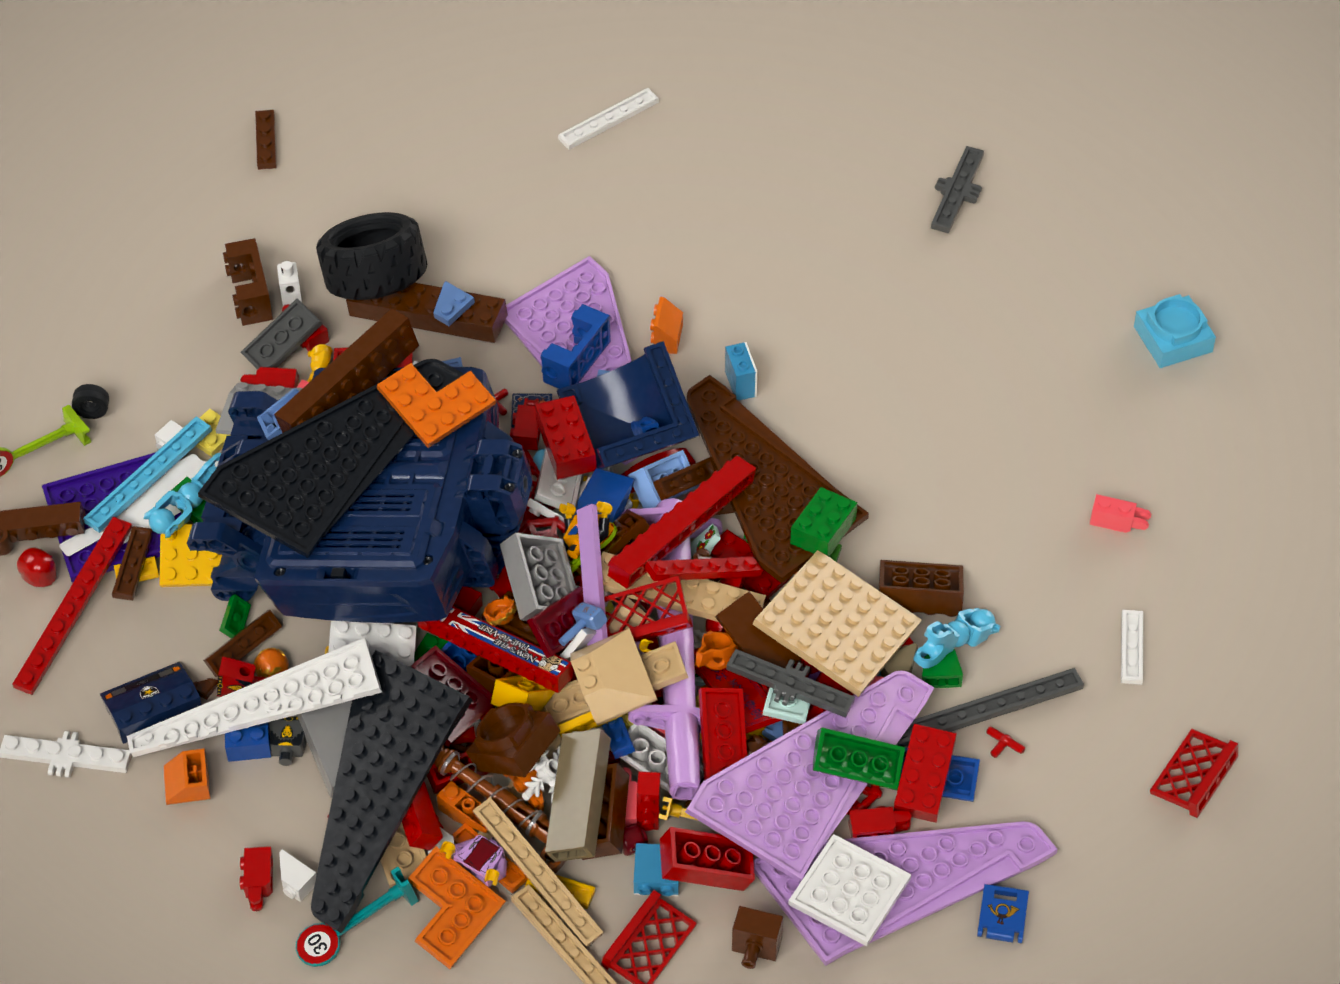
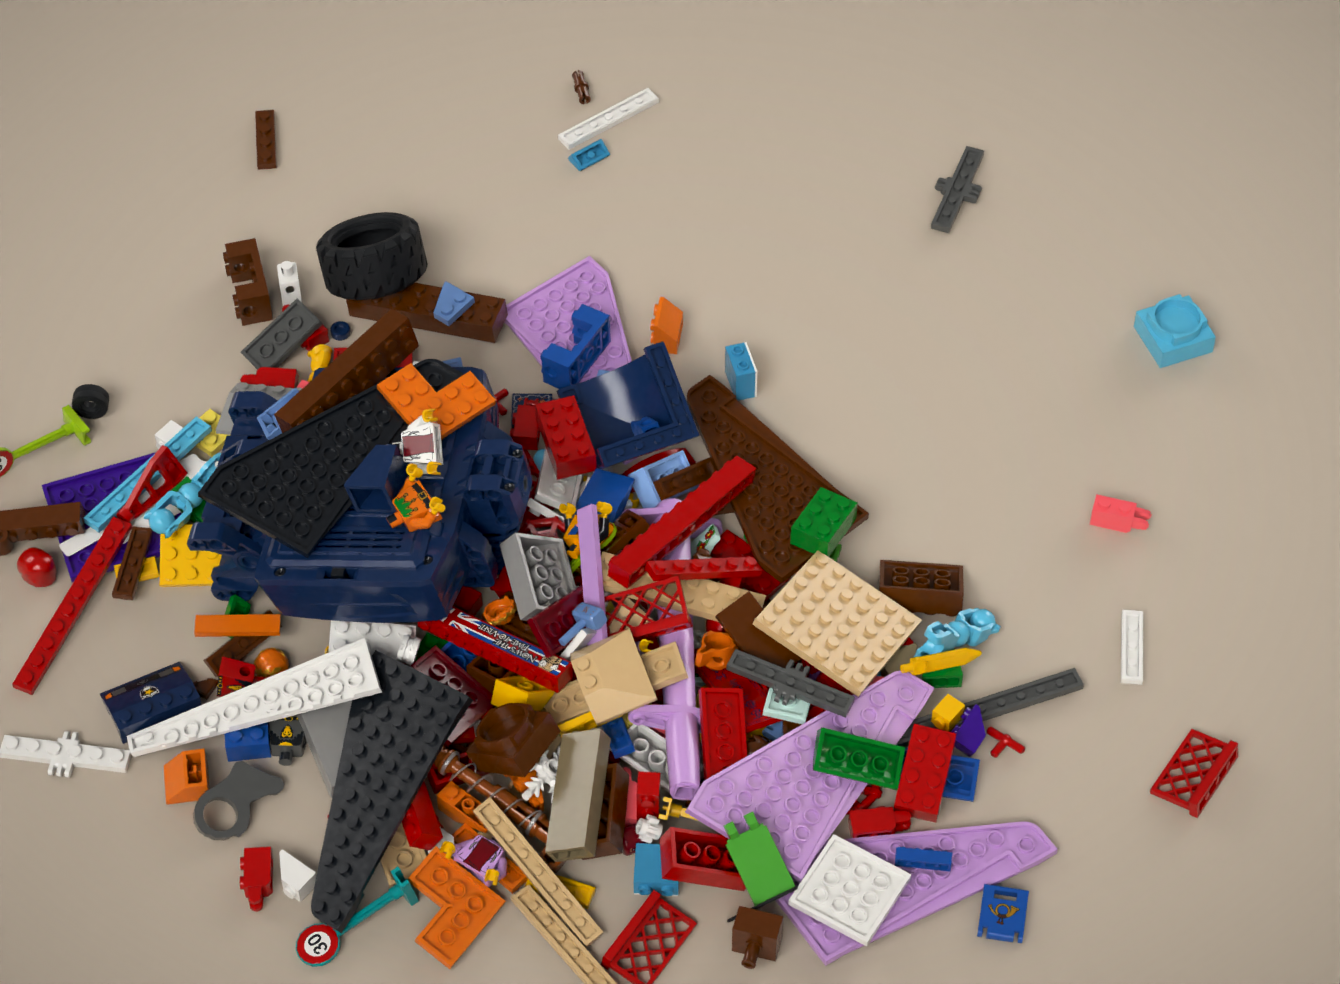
(172, 472): none -> red plate
(237, 625): none -> orange tile
(238, 790): none -> dark grey animal
(340, 330): none -> dark blue tile
(377, 480): none -> dark blue slope
(408, 649): none -> white wheel
(414, 504): none -> torso
(422, 443): none -> torso
(581, 87): none -> reddish brown pin
(589, 155): none -> dark azure slope
(649, 828): none -> white gear
(758, 860): none -> bright green tile
(768, 901): none -> black piece
(923, 859): none -> blue piece
(940, 661): none -> yellow piece
(947, 713): none -> yellow brick
(970, 732): none -> dark purple slope

